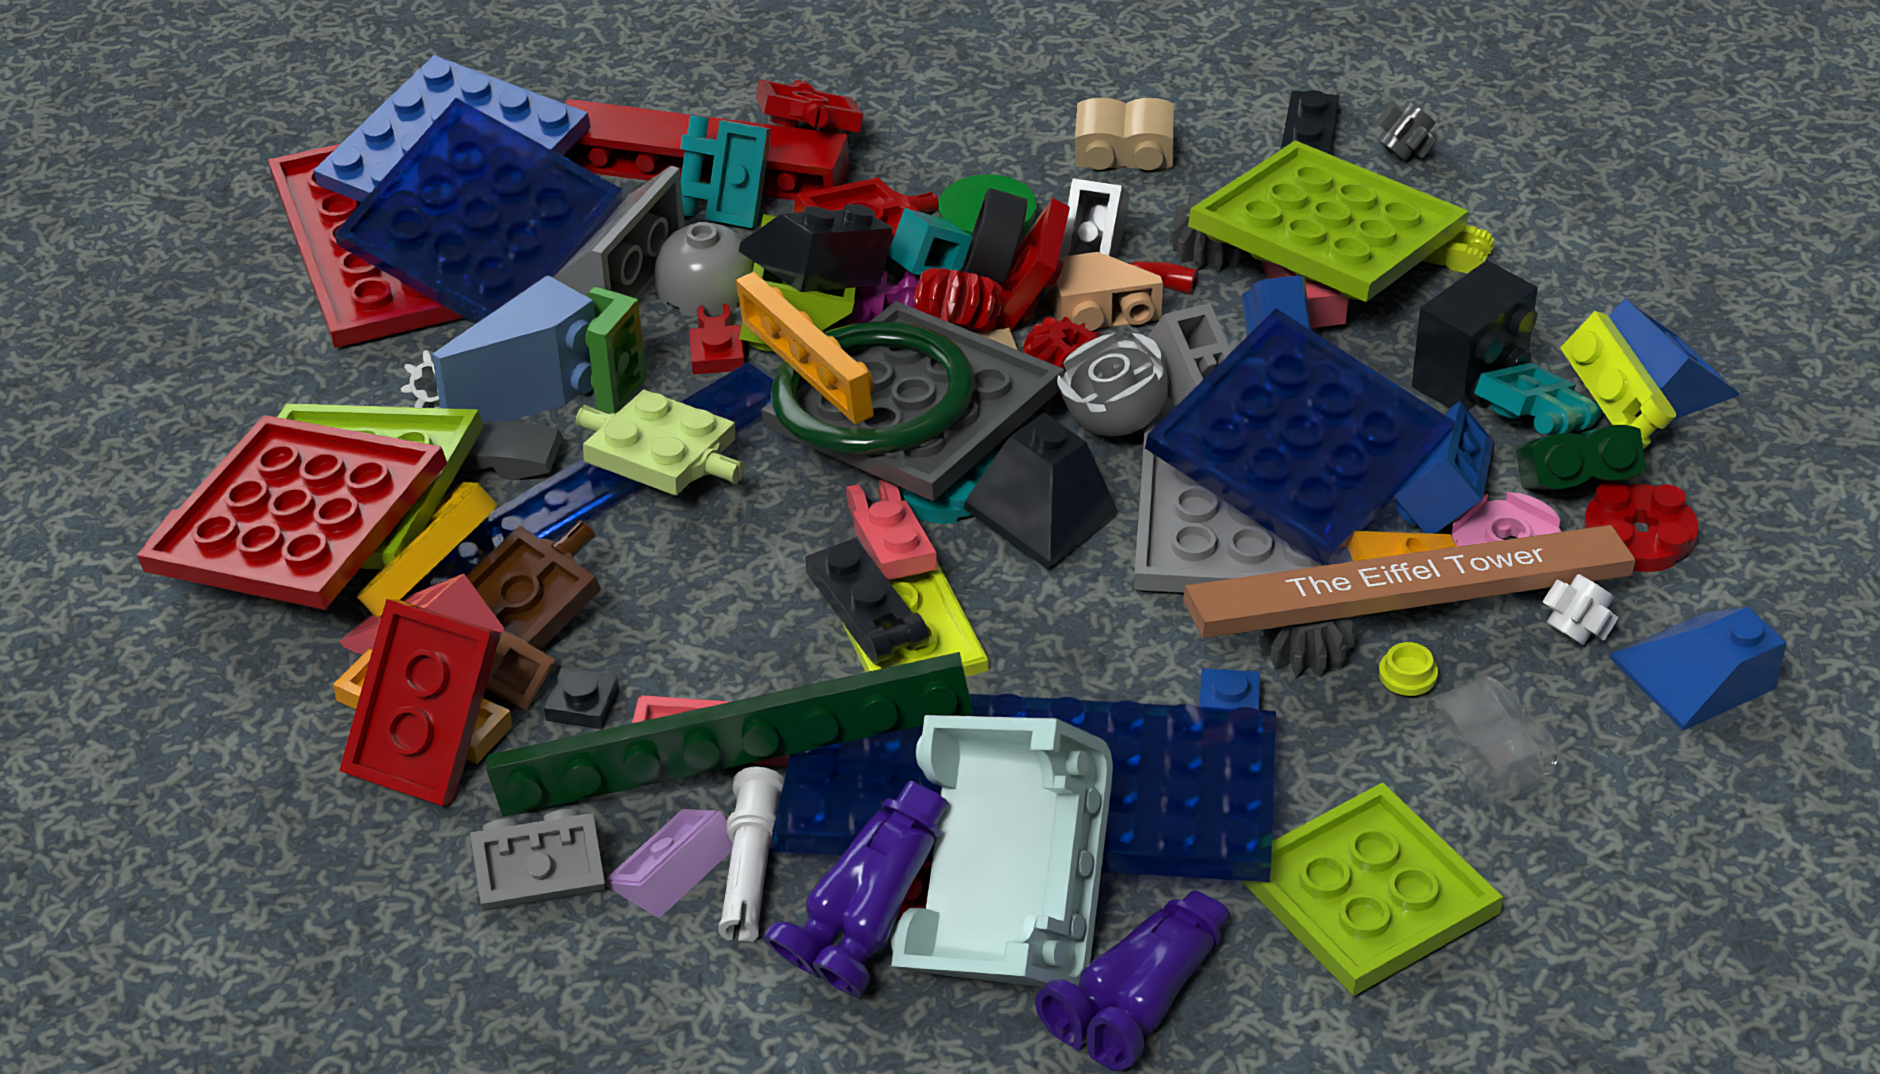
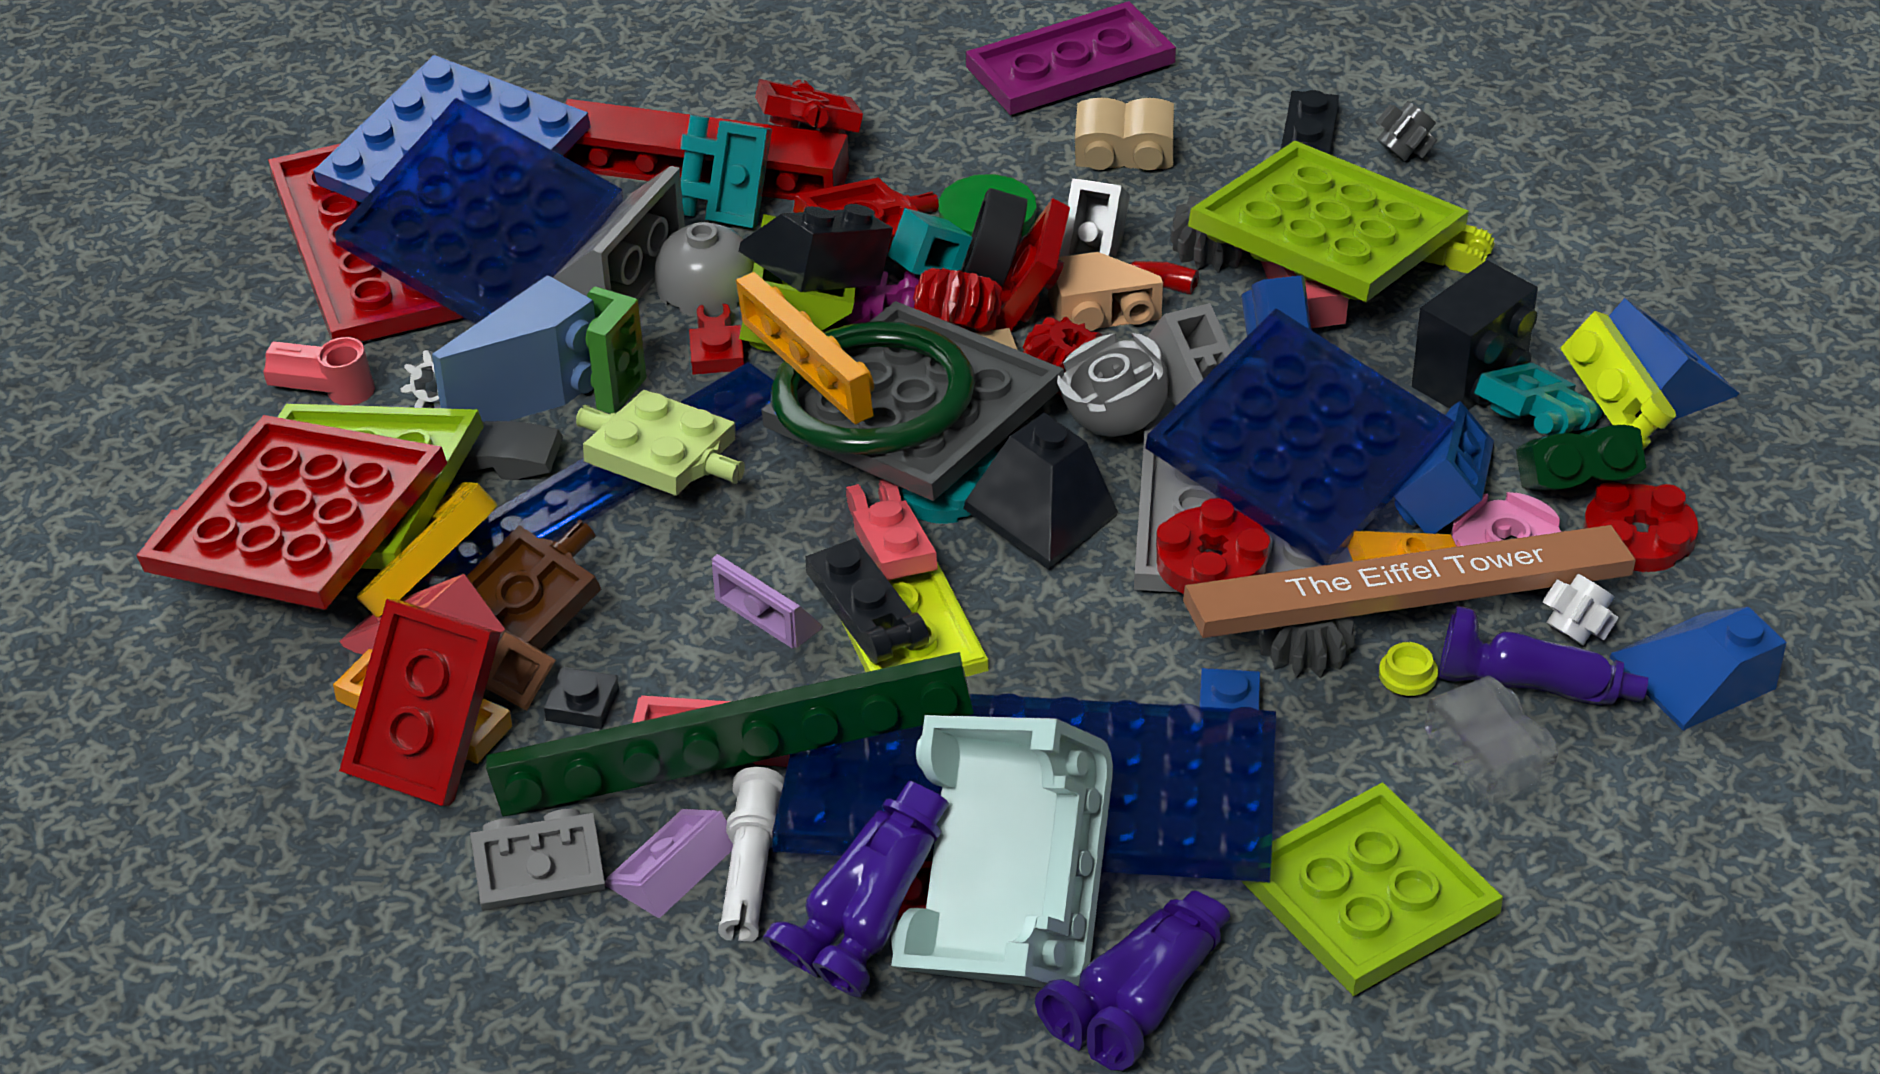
(334, 368): none -> coral piece
(762, 604): none -> lavender slope
(1070, 57): none -> magenta plate
(1216, 527): none -> red plate
(1534, 664): none -> dark purple piece

